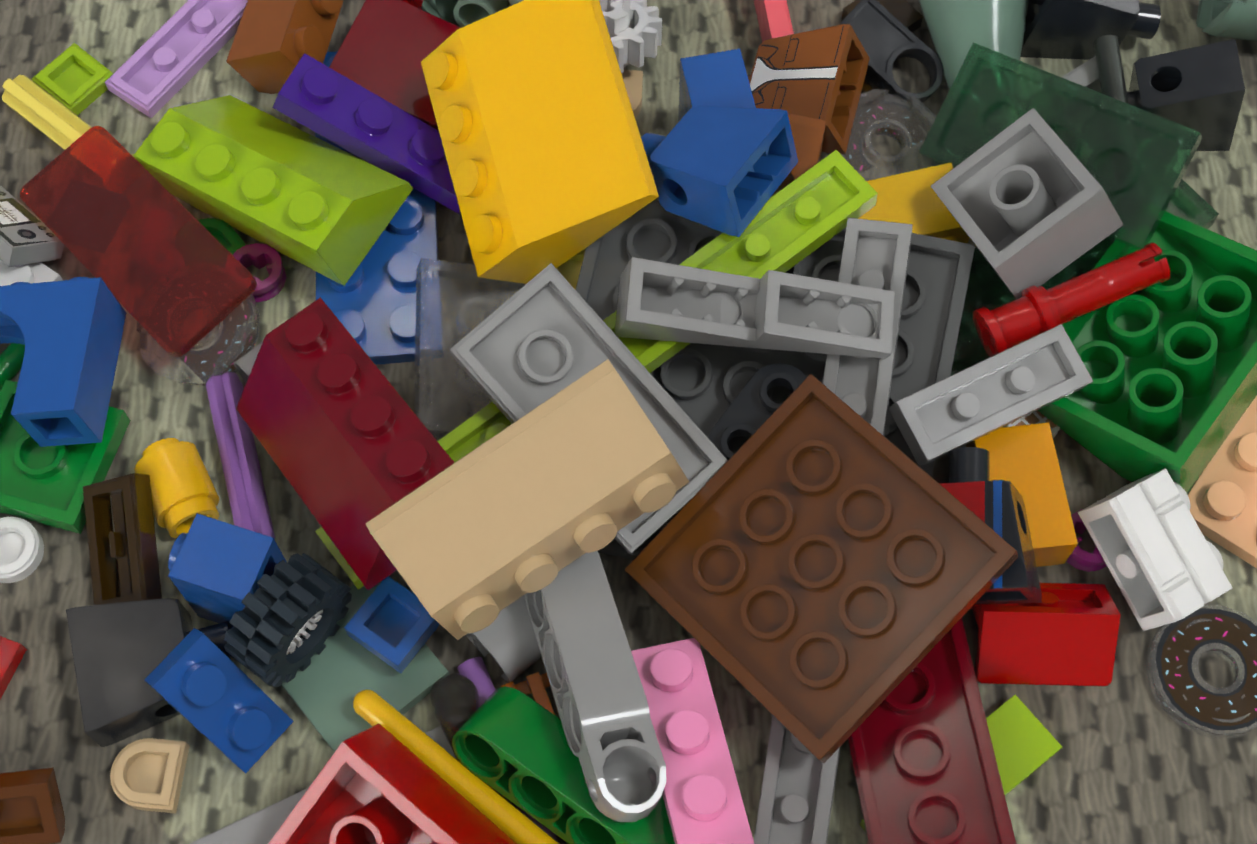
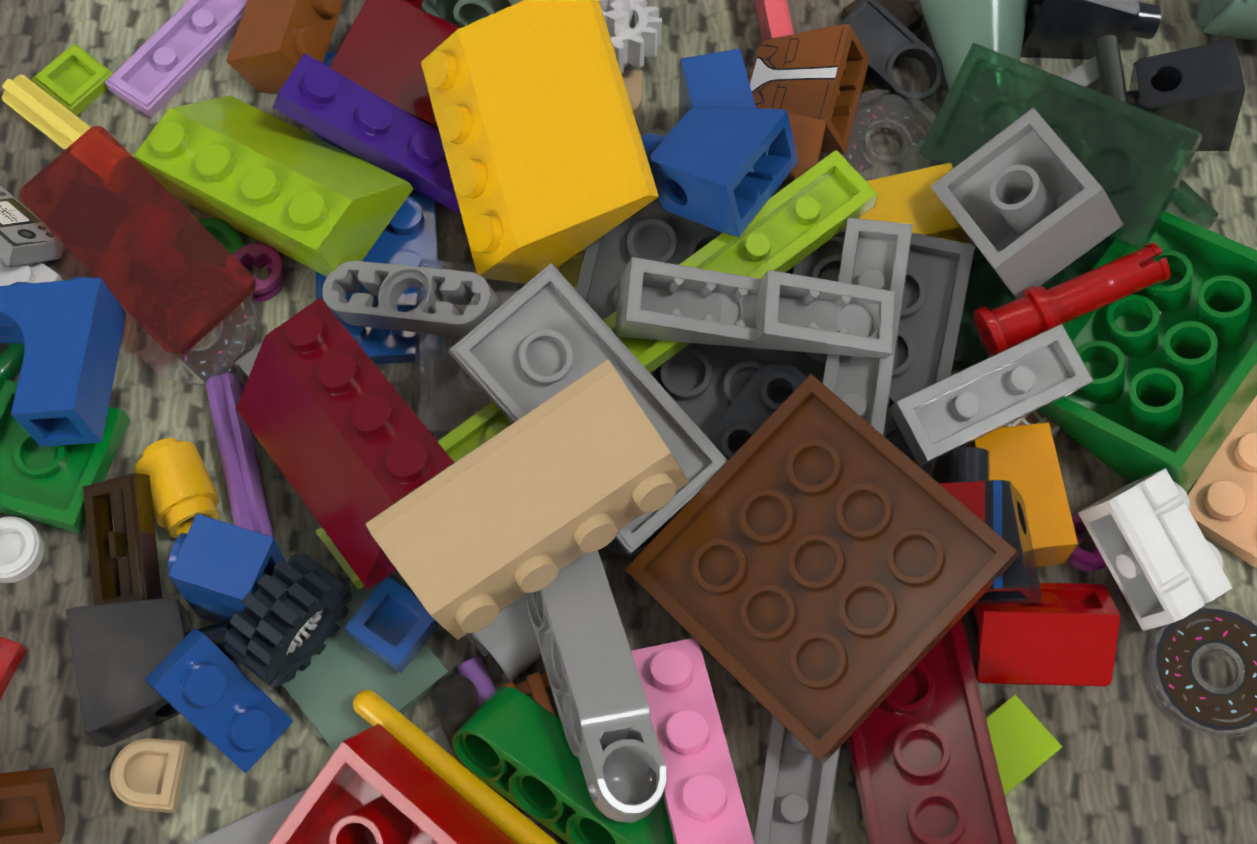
(392, 280): none -> light grey beam

